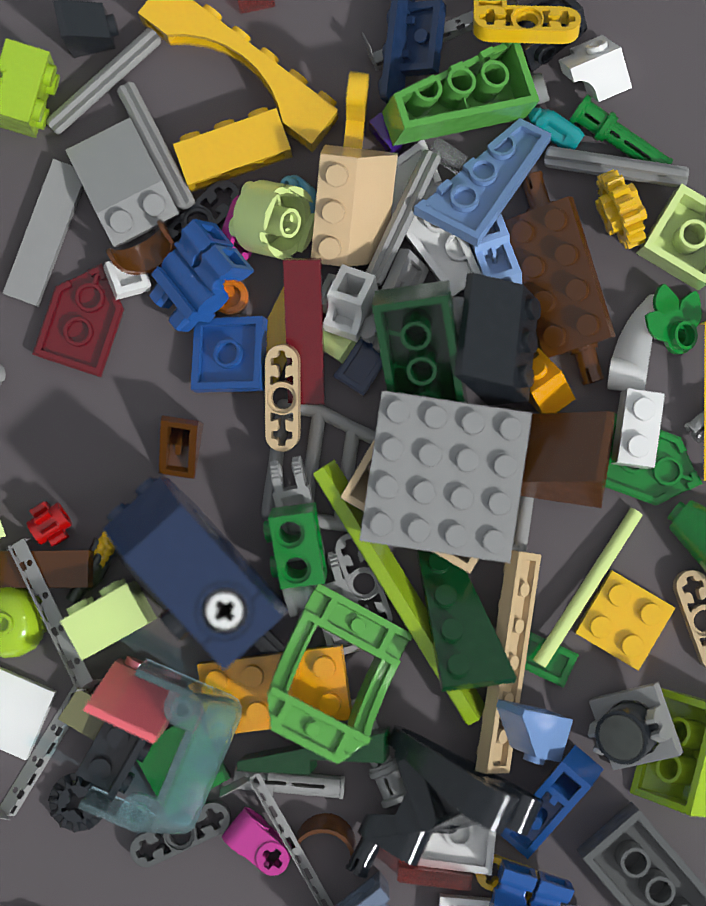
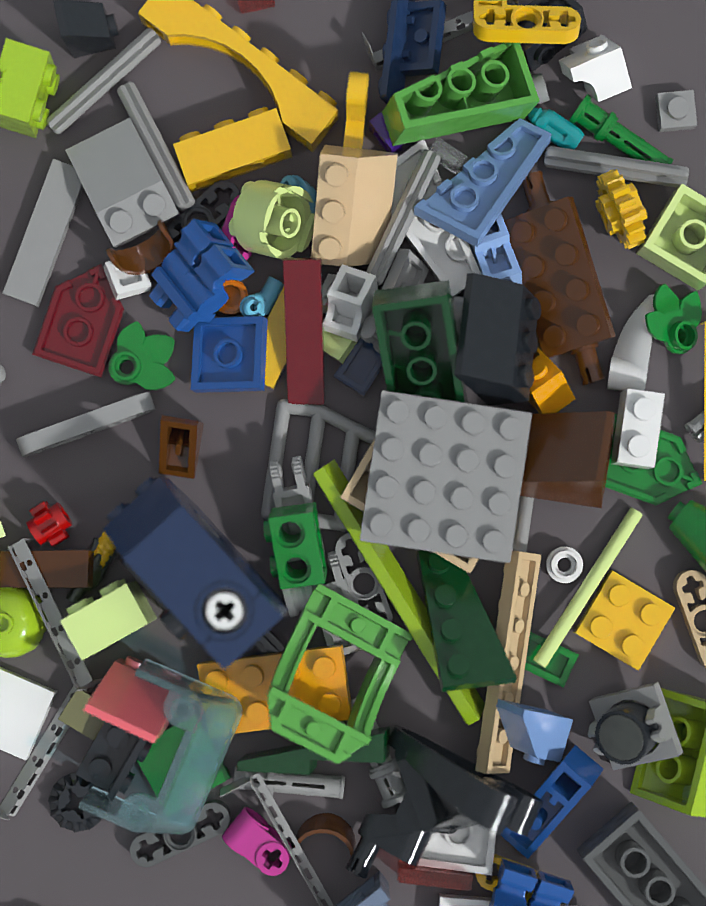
(85, 424): none -> light grey beam
(147, 355): none -> green plate
(261, 302): none -> medium azure arm
(291, 425): tan beam -> none
(572, 573): none -> white plate
(676, 110): none -> light grey plate

